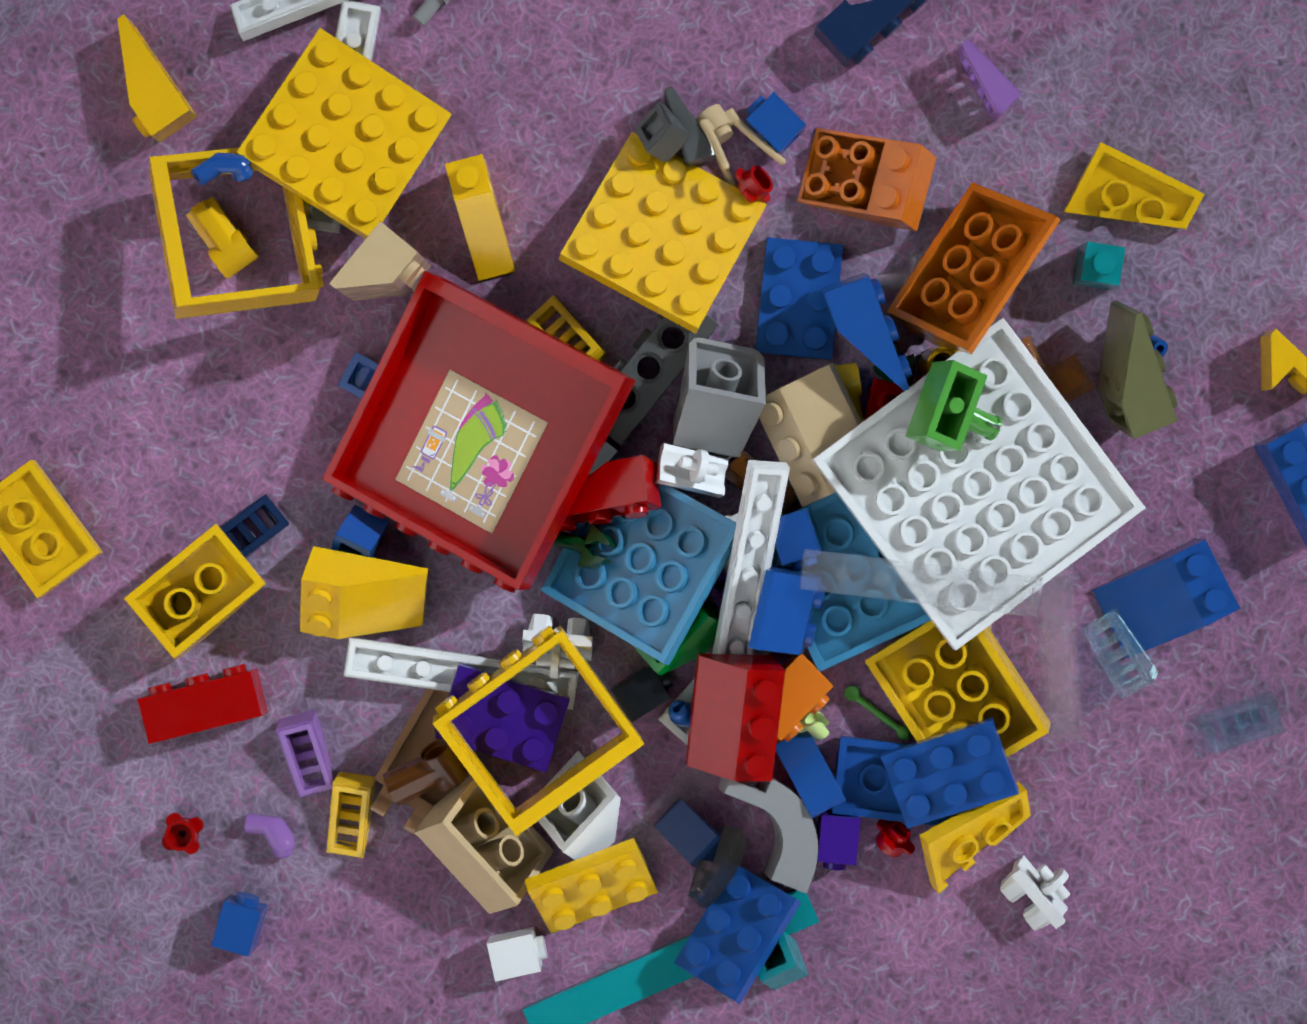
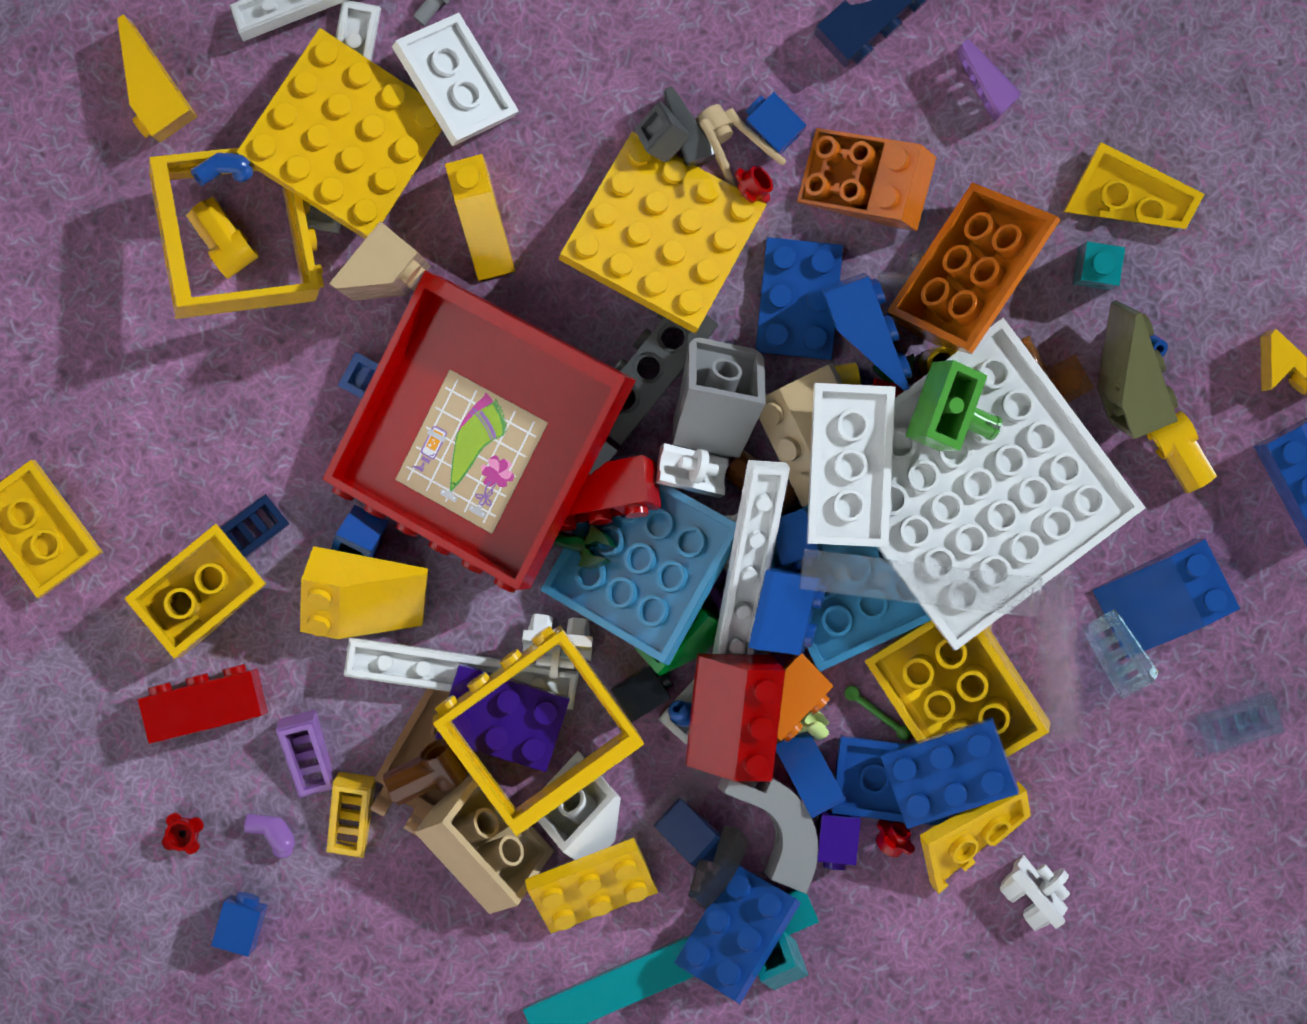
(455, 79): none -> white plate
(516, 953): white brick -> none
(548, 309): yellow slope -> none
(851, 465): none -> white plate
(1180, 449): none -> yellow piece

